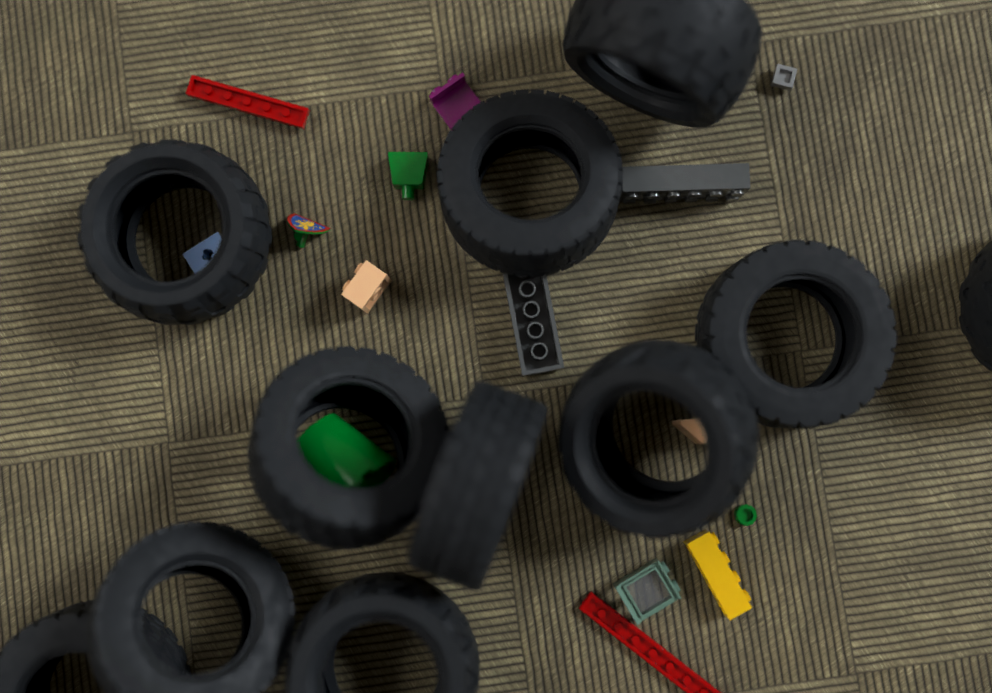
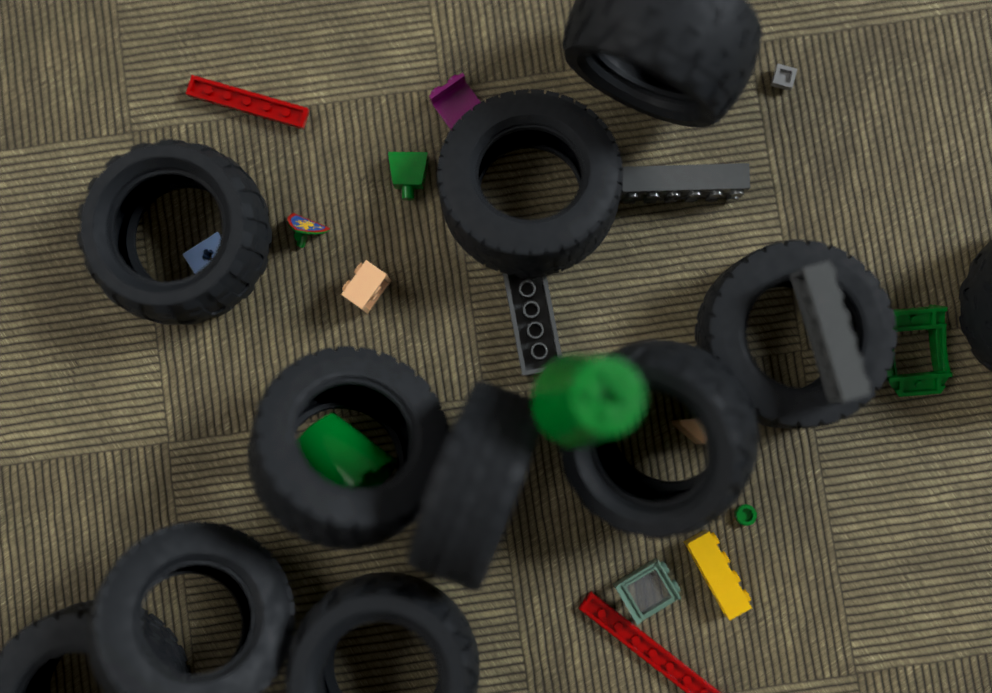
(571, 403): none -> green cone
(830, 333): none -> dark grey brick
(925, 382): none -> green wedge

